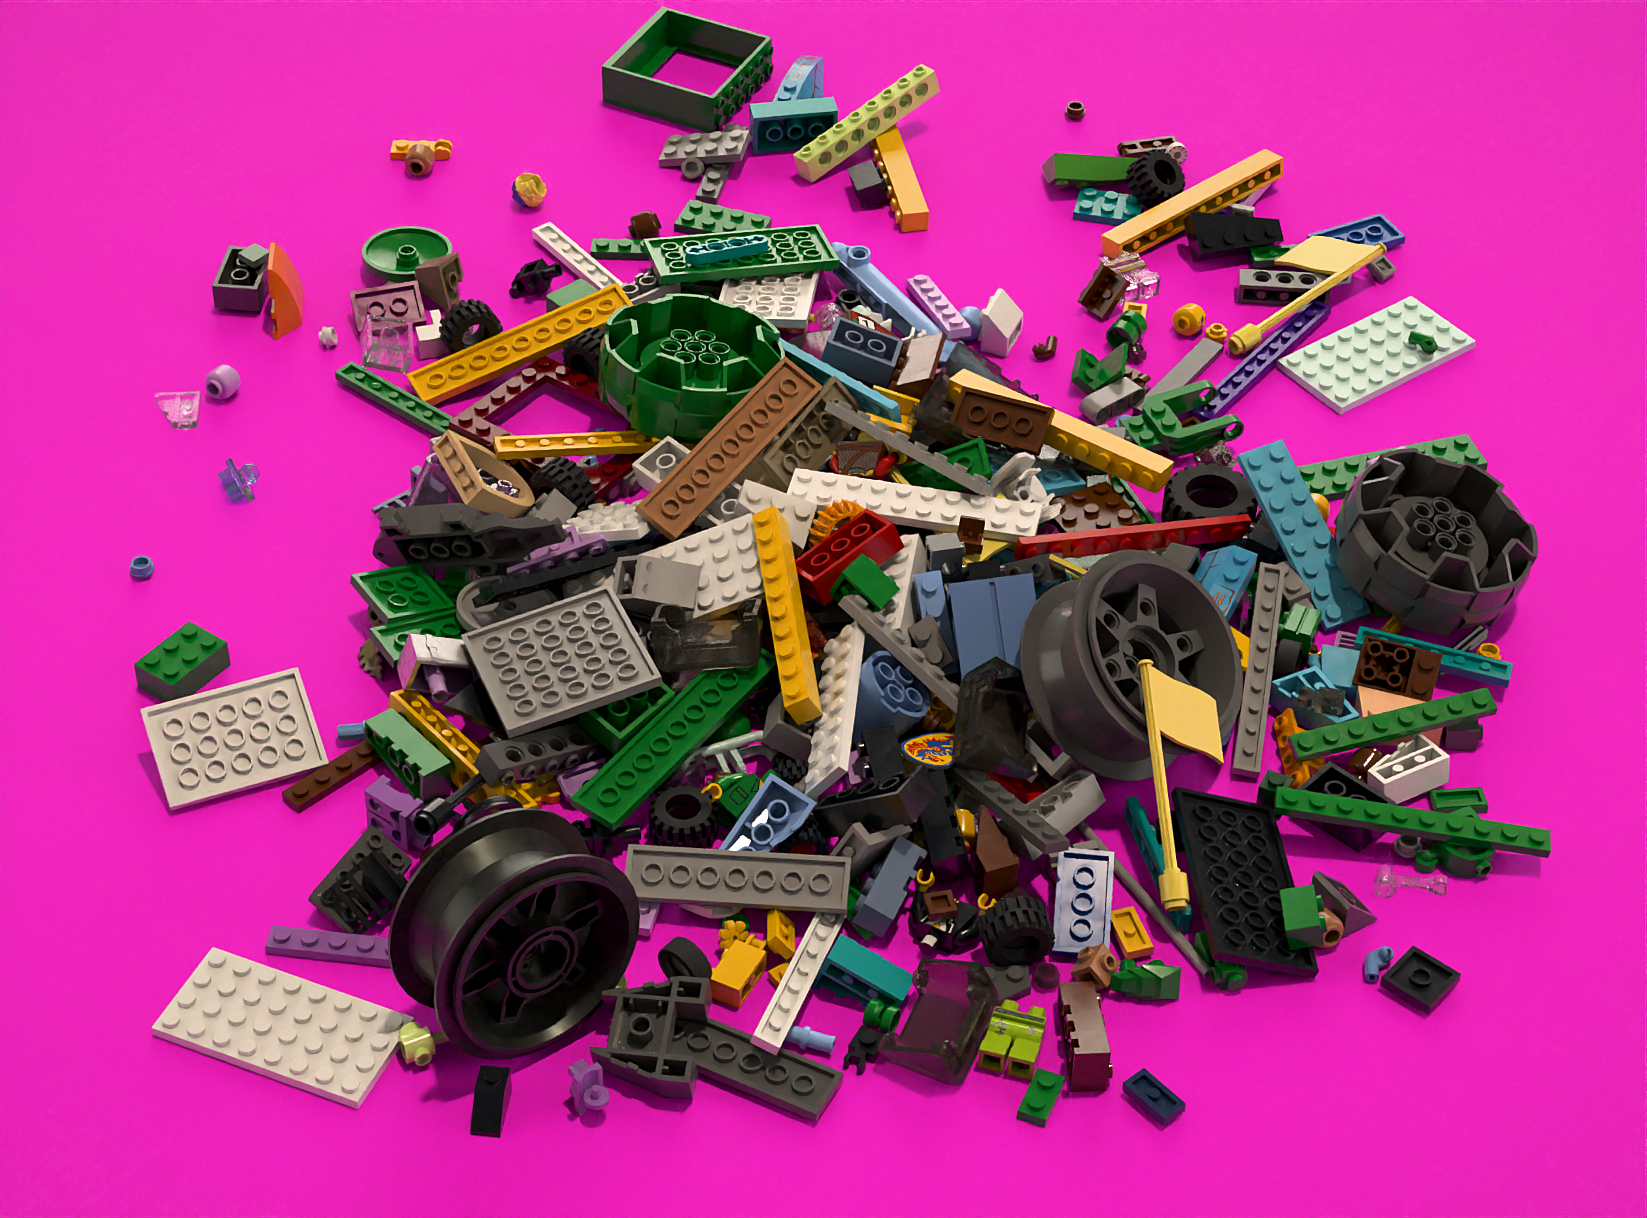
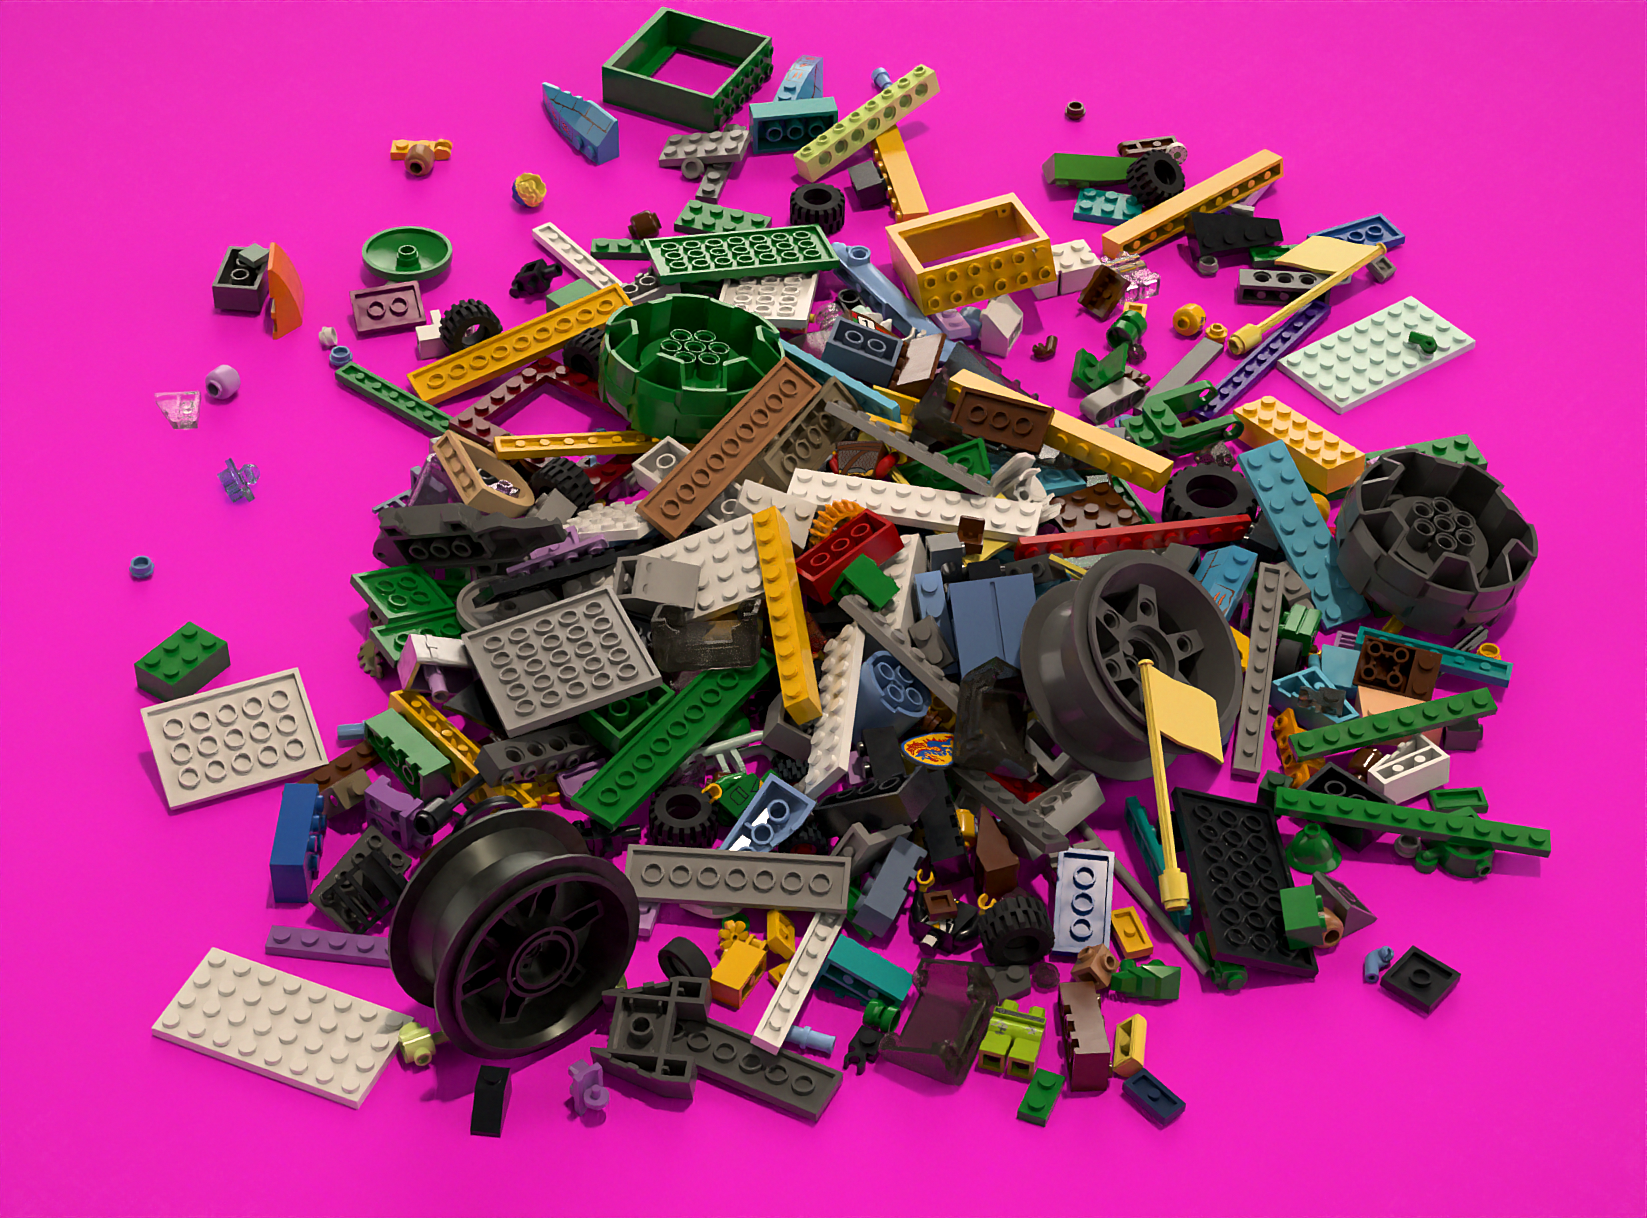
(297, 842): none -> blue brick
(340, 356): none -> medium blue plate
(347, 793): none -> dark tan torso
(386, 344): clear brick -> none
(440, 279): slope -> none
(583, 123): none -> dark azure wedge
(726, 249): teal beam -> none
(818, 205): none -> black tyre
(881, 78): none -> light blue piece
(975, 276): none -> yellow door
(1076, 266): none -> white piece
(1130, 1046): none -> light yellow brick
(1207, 265): none -> plate
(1313, 850): none -> green hat
(1318, 454): none -> yellow brick
(1386, 882): clear brick -> none

